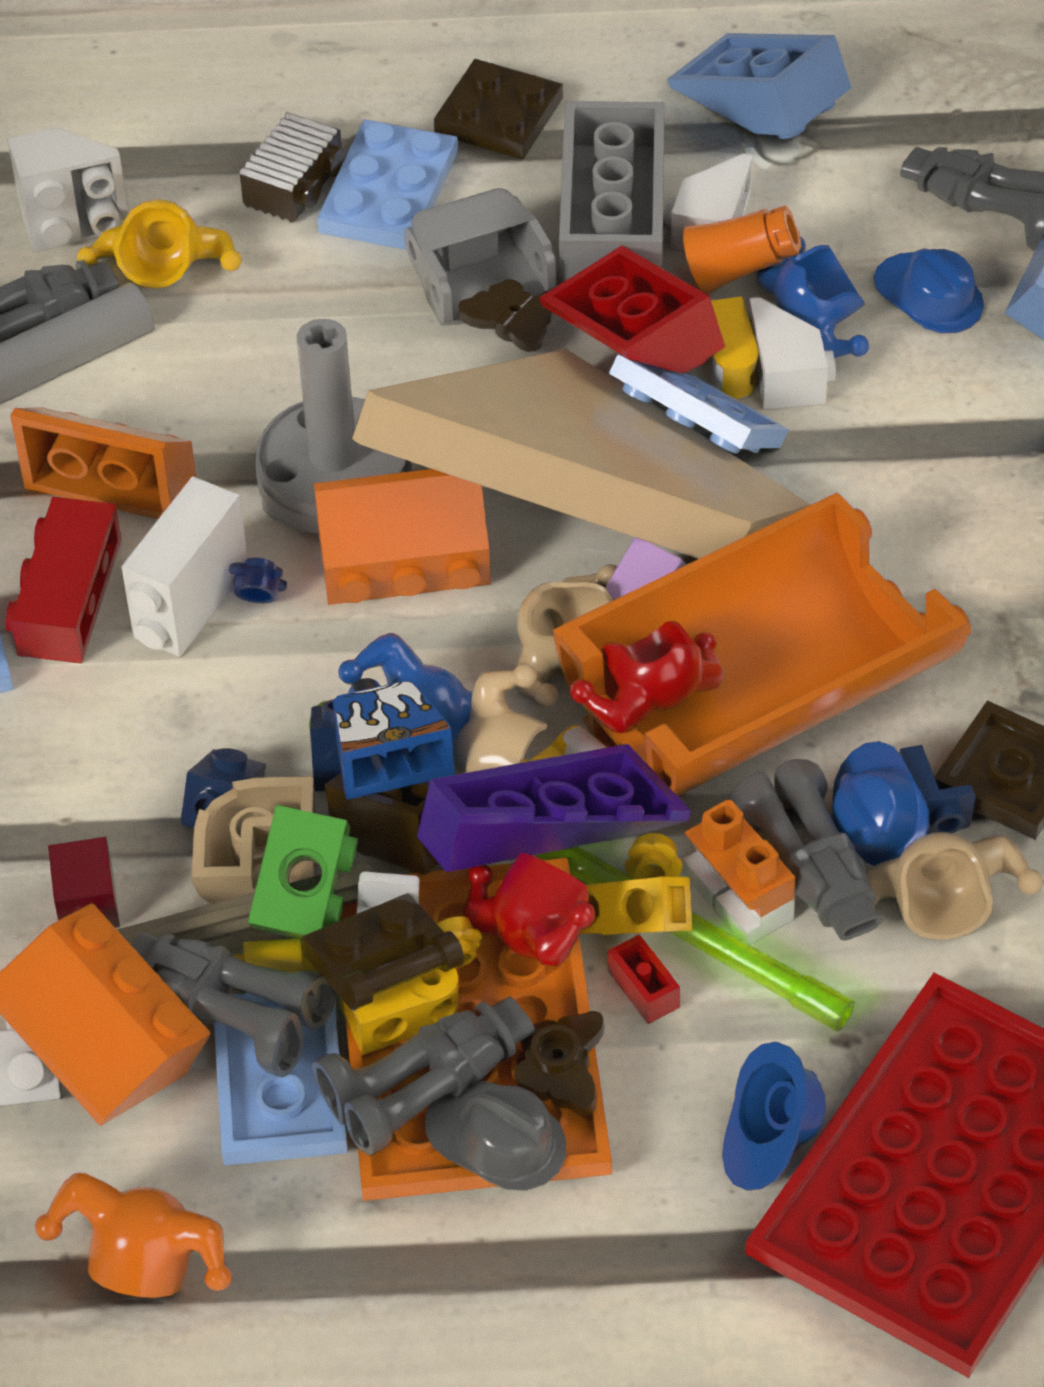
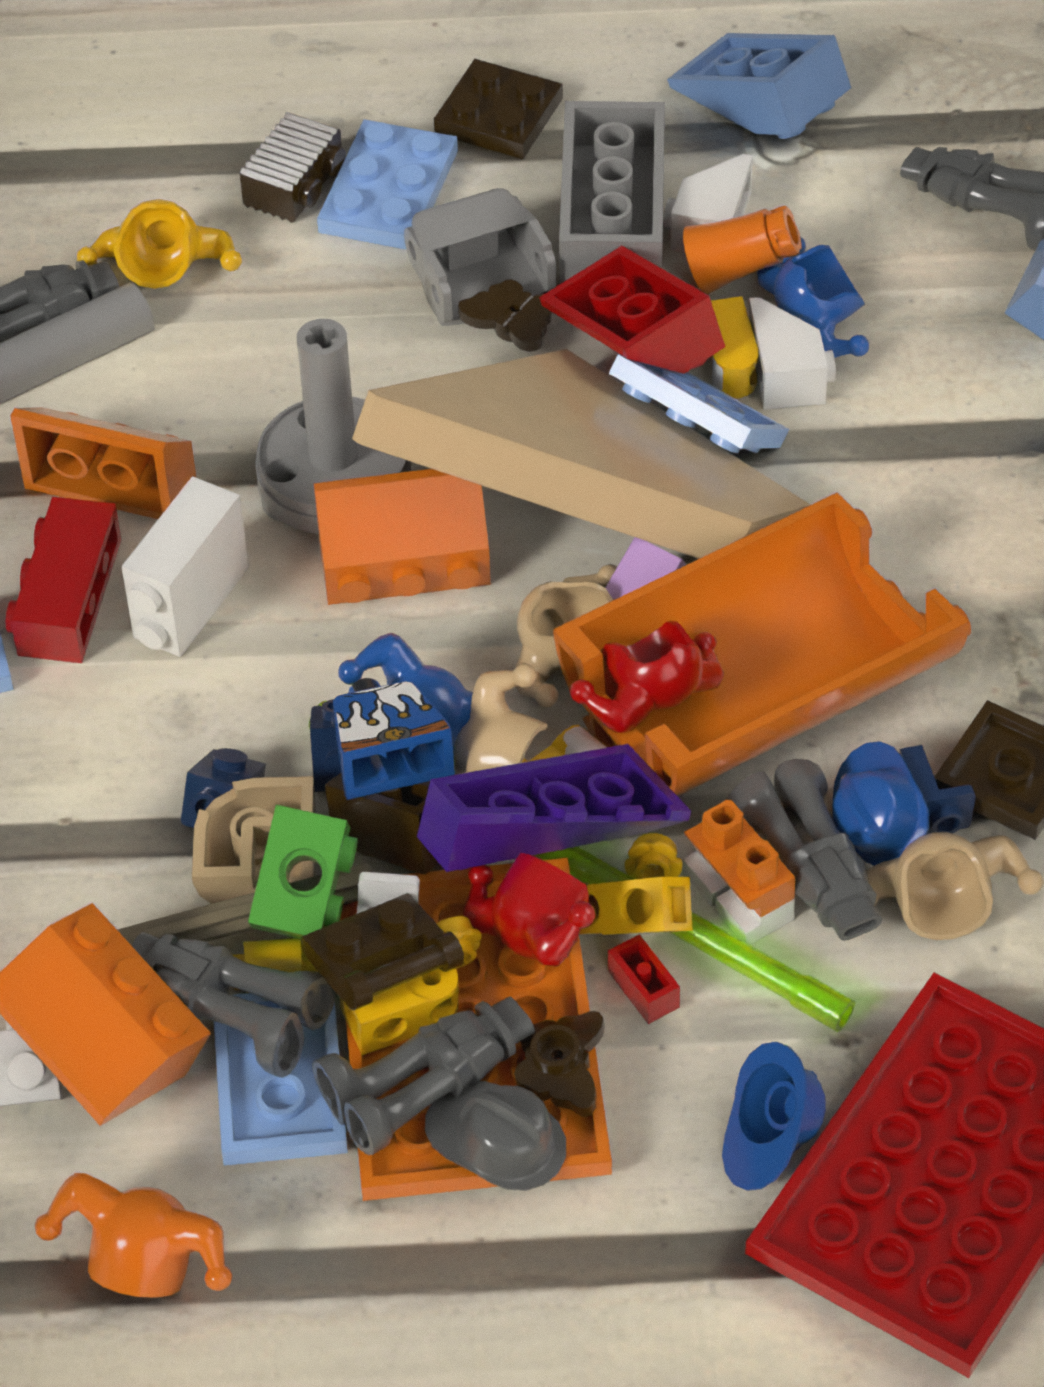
(66, 187): white slope -> none
(83, 876): dark red brick -> none
(257, 580): clear blue plate -> none
(932, 289): blue piece -> none

